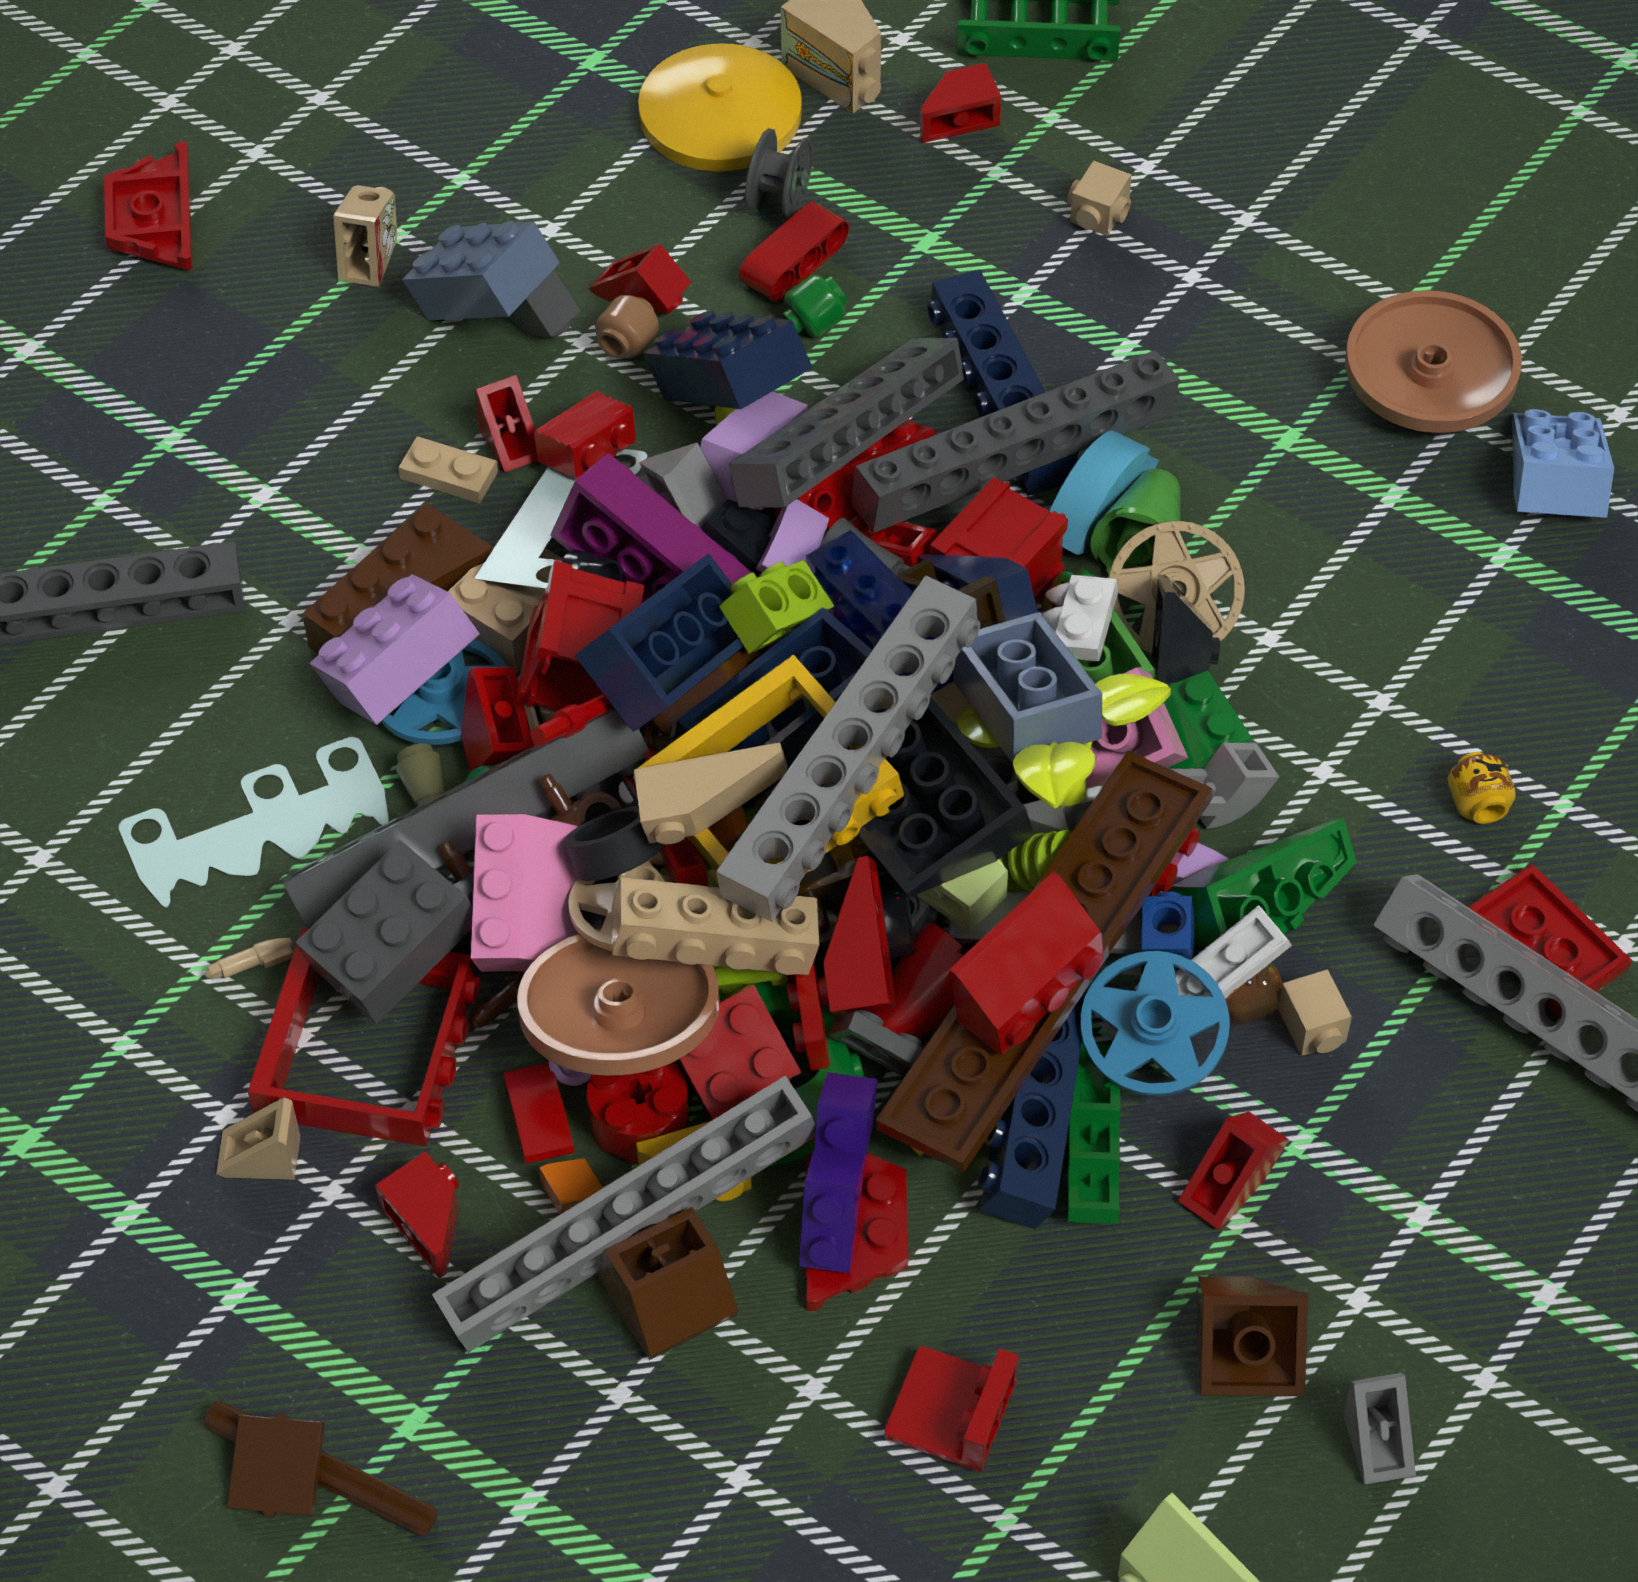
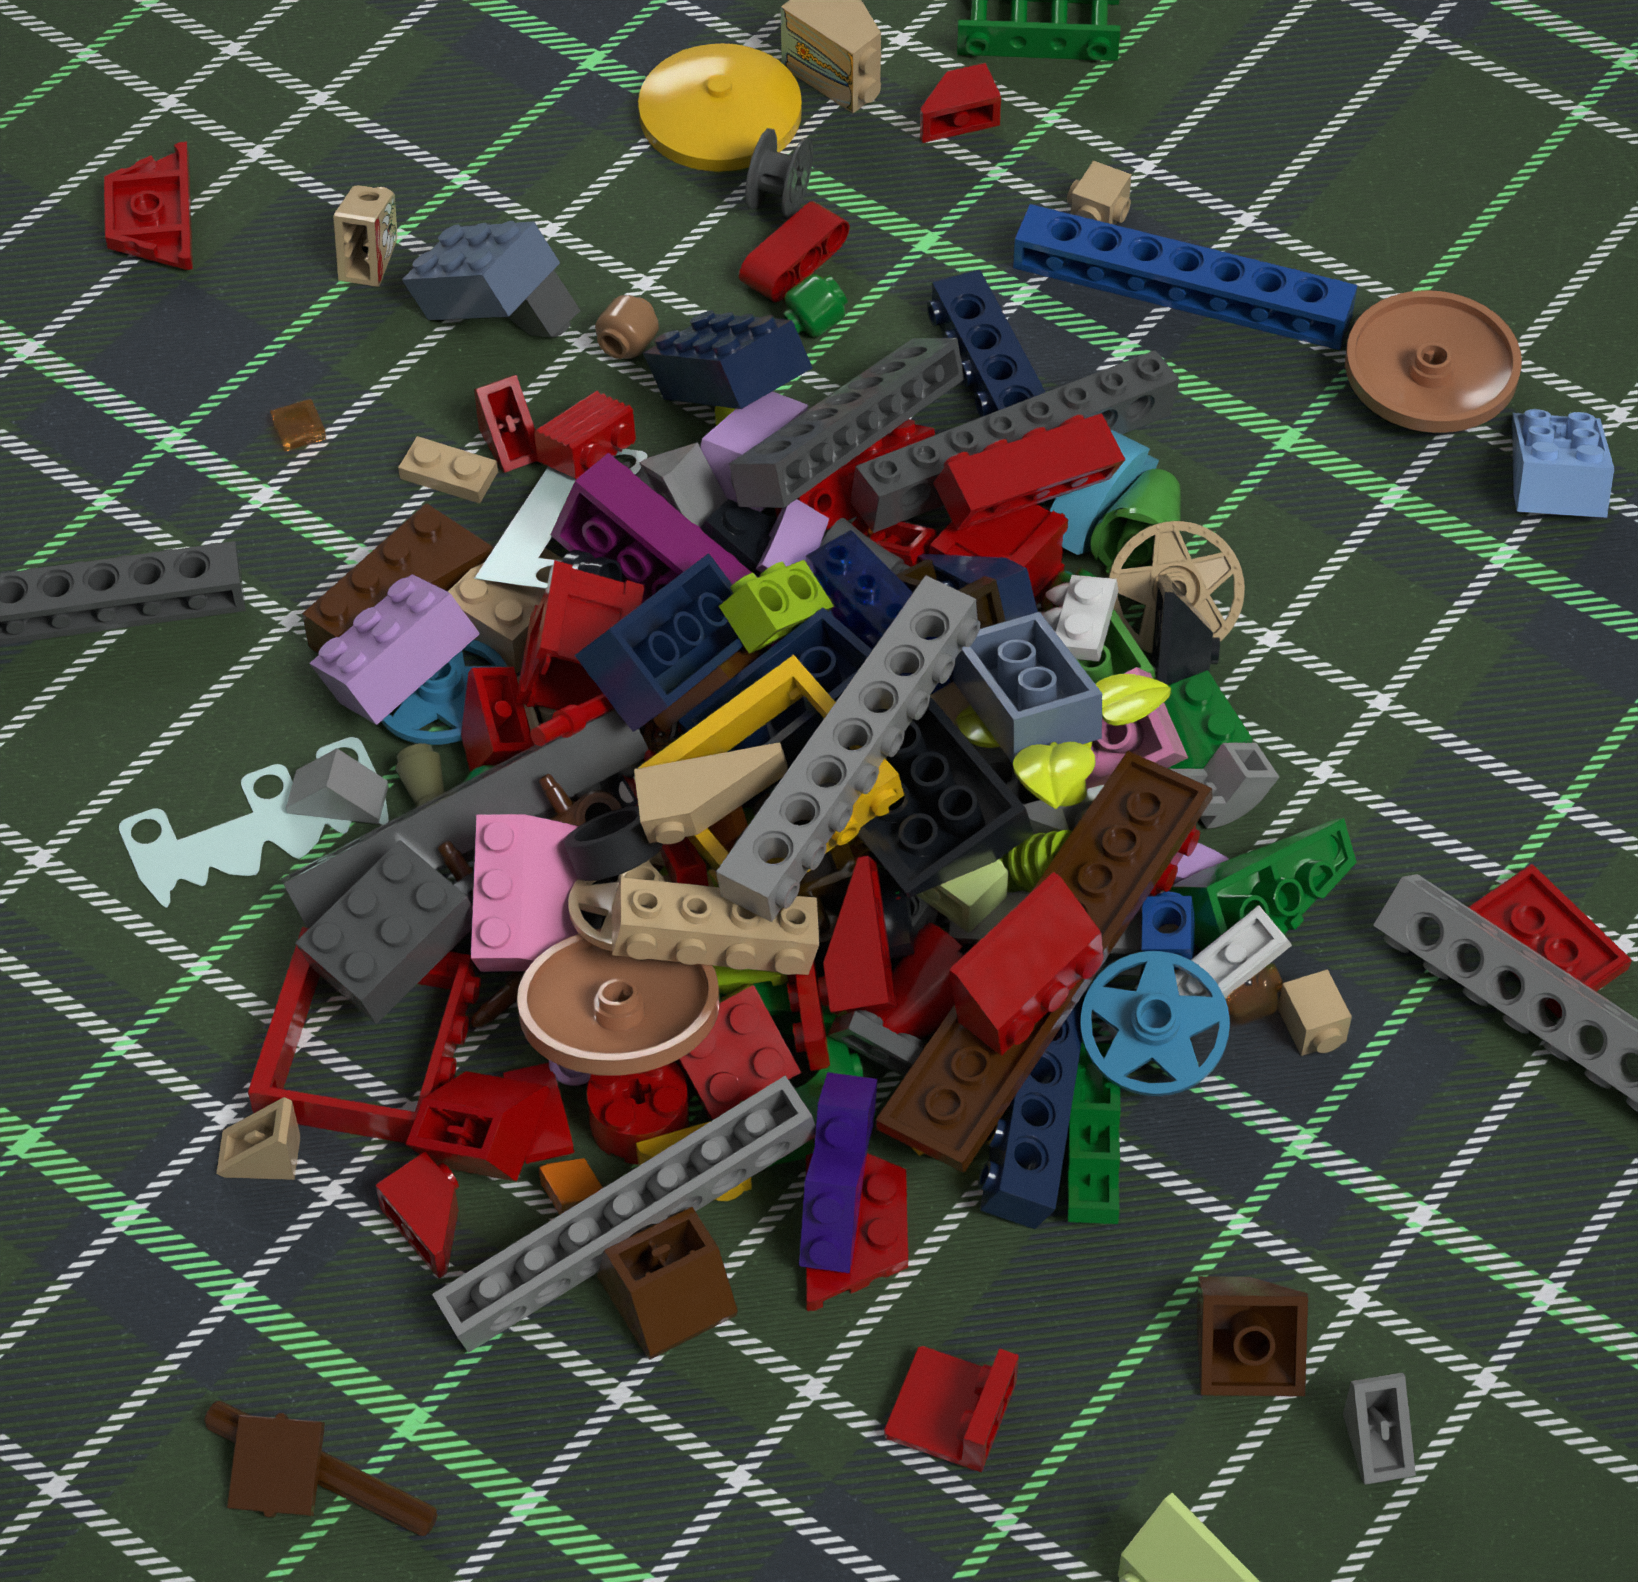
(263, 953): tan piece -> none
(298, 424): none -> clear orange tile
(338, 789): none -> light grey slope
(479, 1124): none -> red slope
(645, 275): red slope -> none
(1028, 470): none -> red brick
(1185, 276): none -> blue brick
(1233, 1168): red slope -> none
(1481, 787): yellow head -> none

